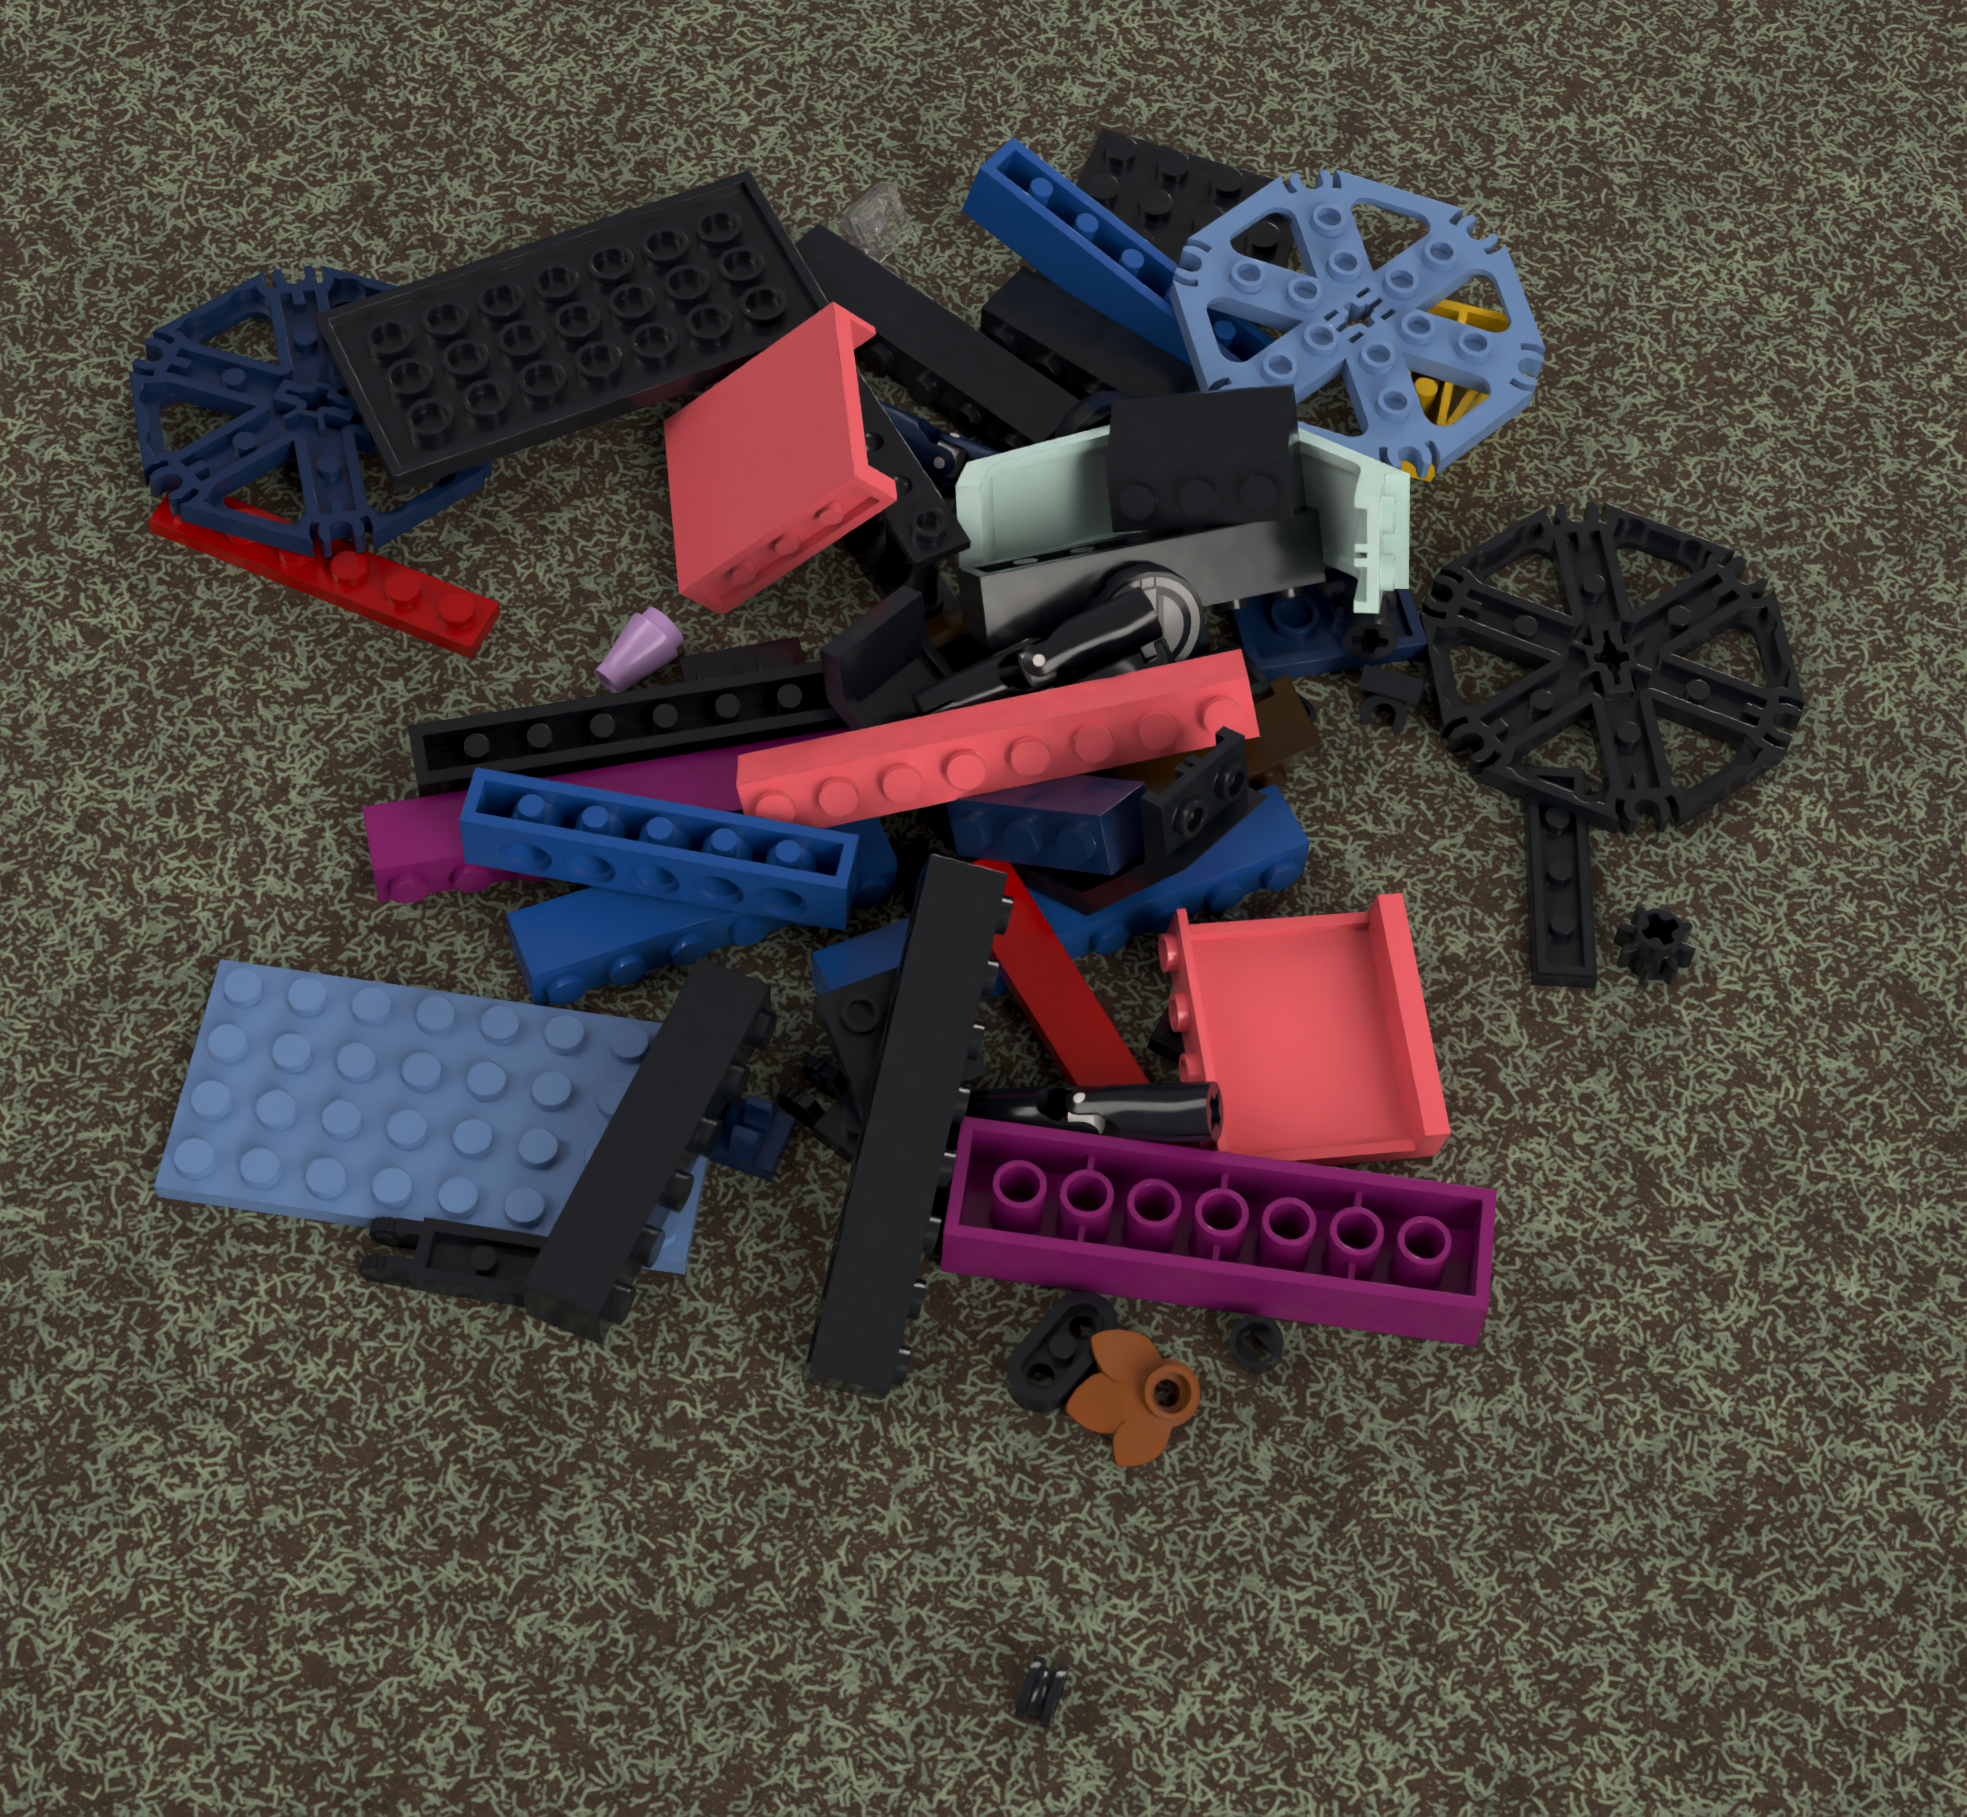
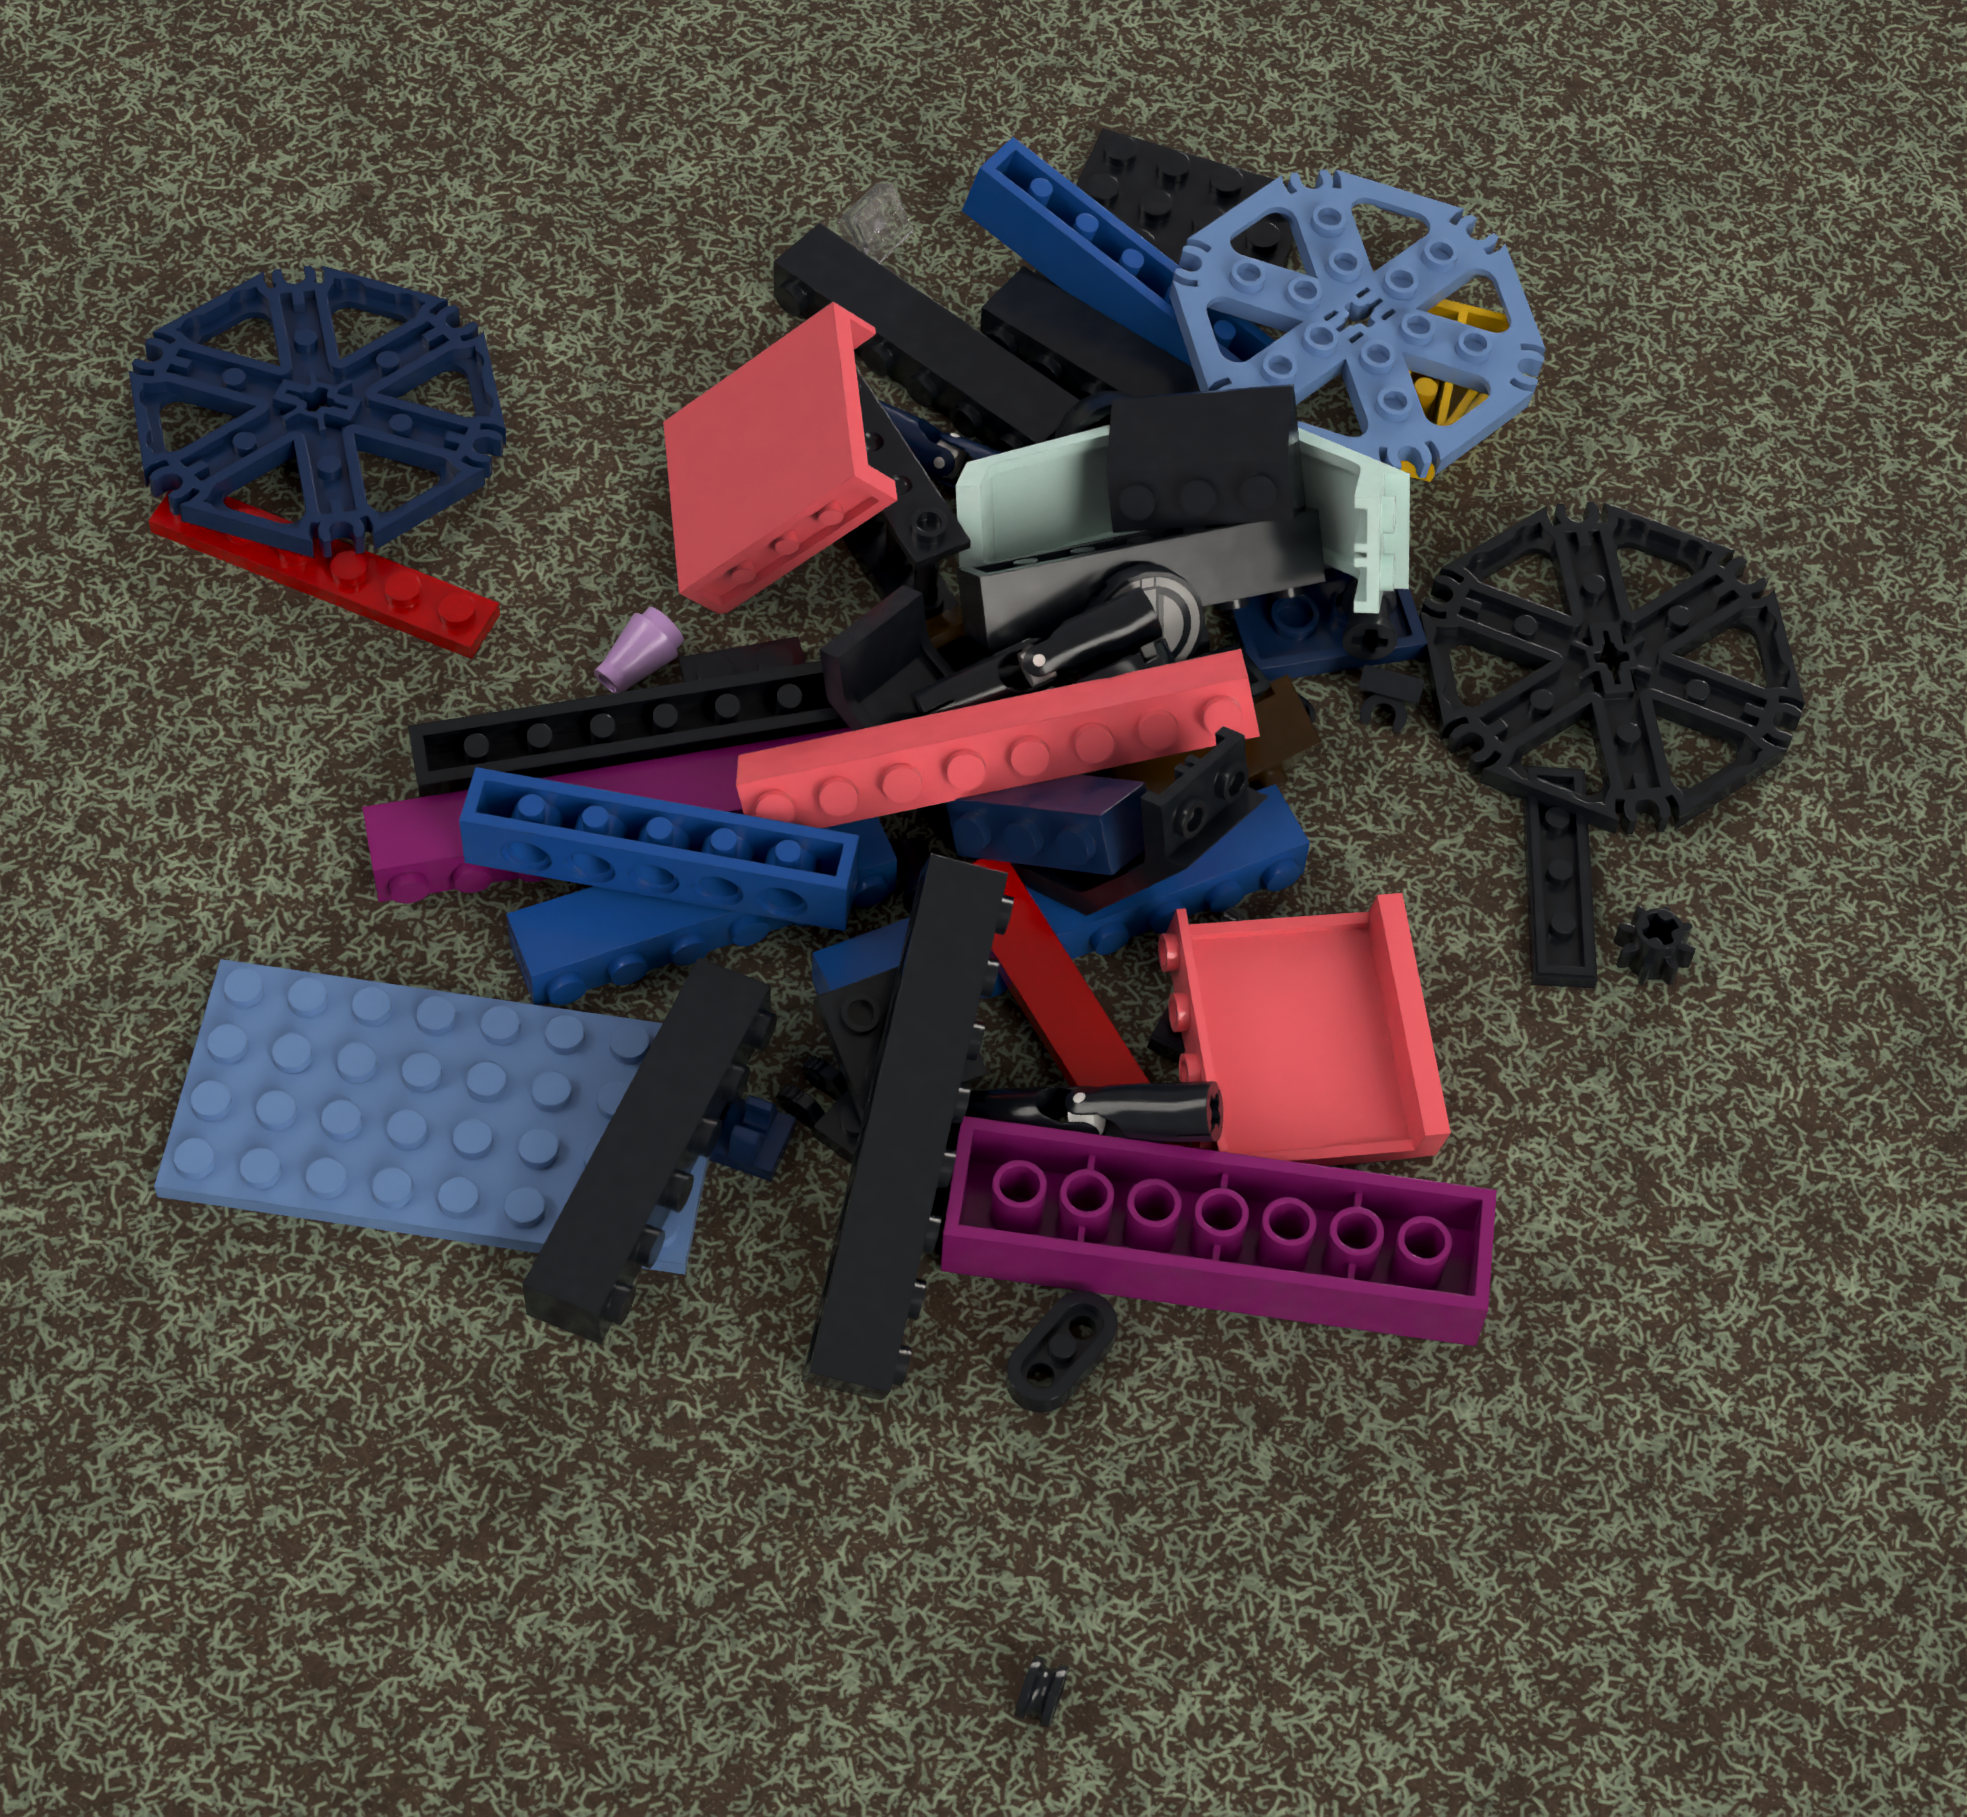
(453, 1258): black hinge -> none
(569, 329): black plate -> none
(1123, 1400): dark orange plate -> none
(1267, 1334): black hinge -> none

